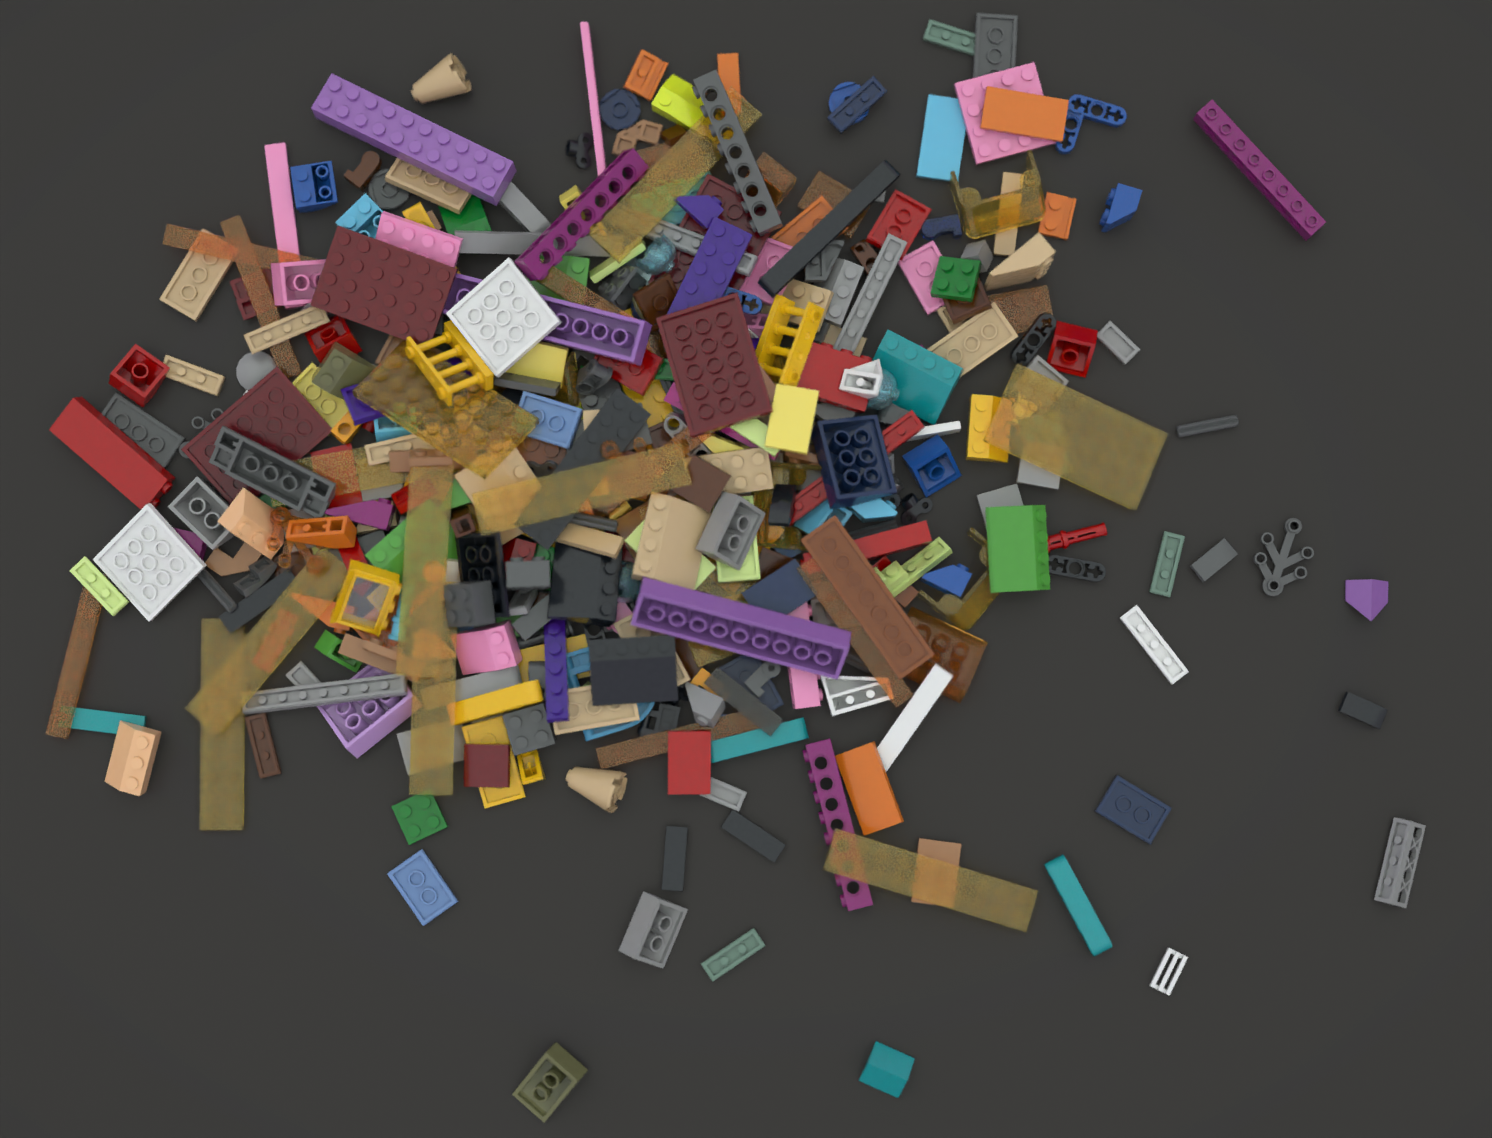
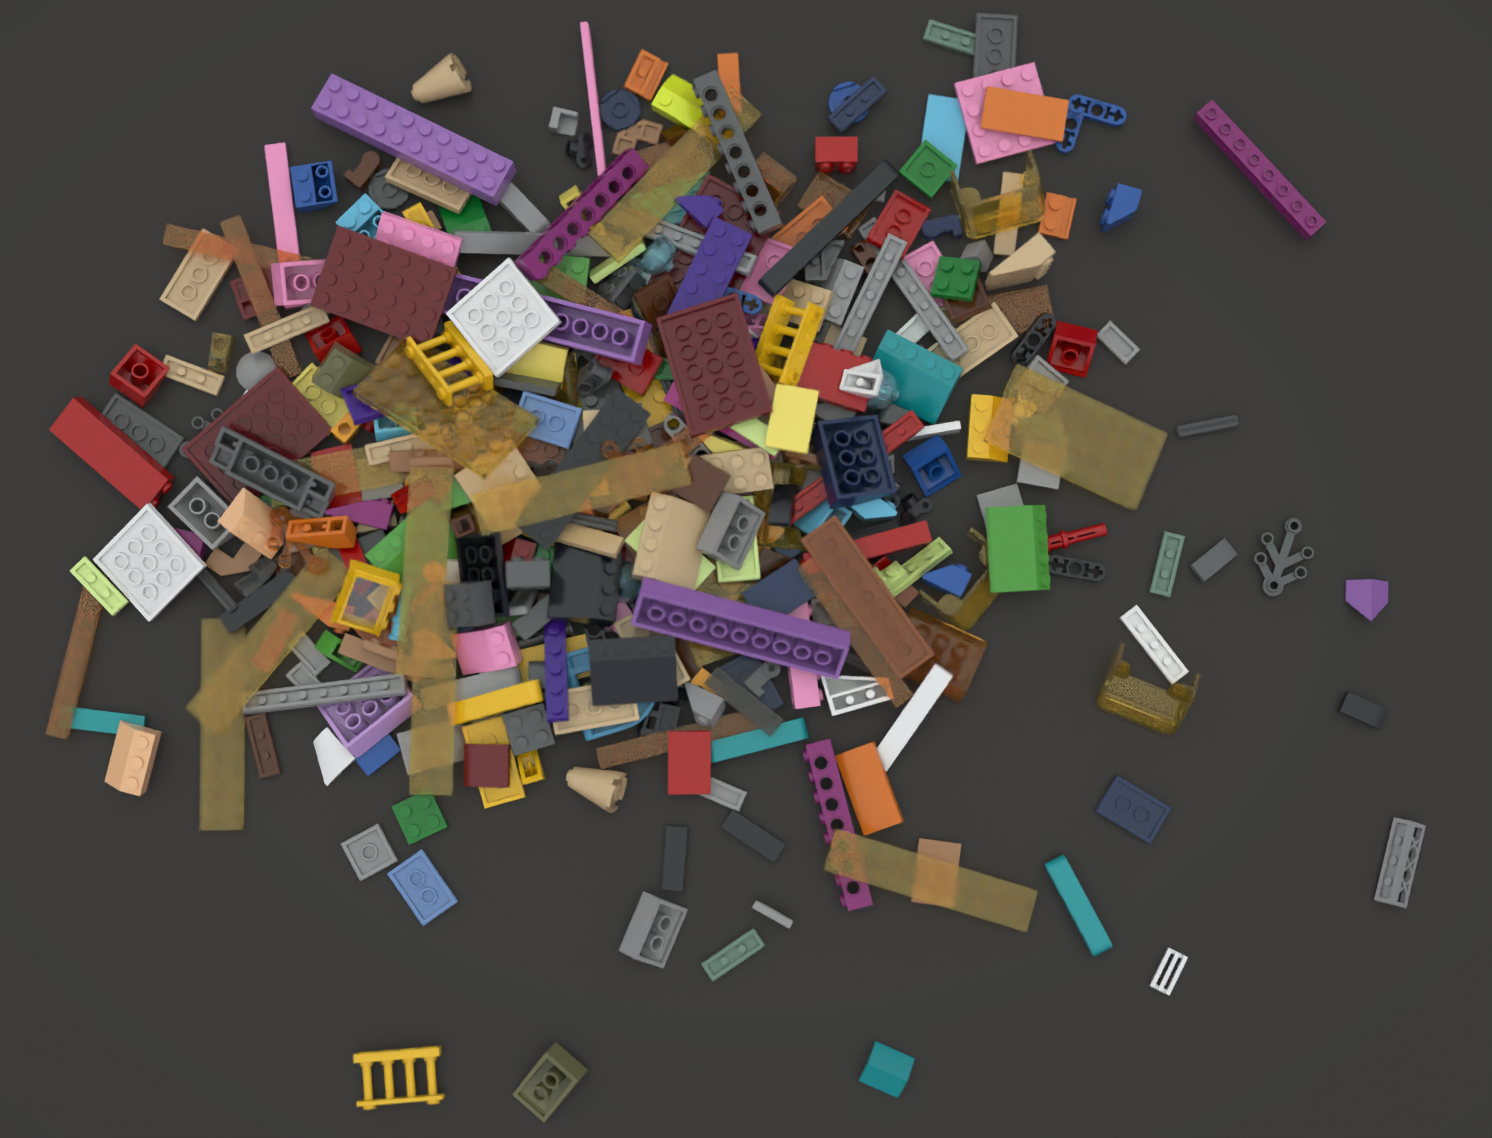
(220, 352): none -> clear yellow leg
(310, 656): none -> light grey tile
(331, 755): none -> white slope
(369, 852): none -> light grey tile
(378, 755): none -> blue tile
(387, 1059): none -> yellow fence
(564, 121): none -> light grey panel
(773, 914): none -> light grey tile
(836, 154): none -> red brick
(913, 329): none -> white tile
(923, 304): none -> light grey tile
(928, 169): none -> green plate
(1143, 701): none -> clear yellow windscreen

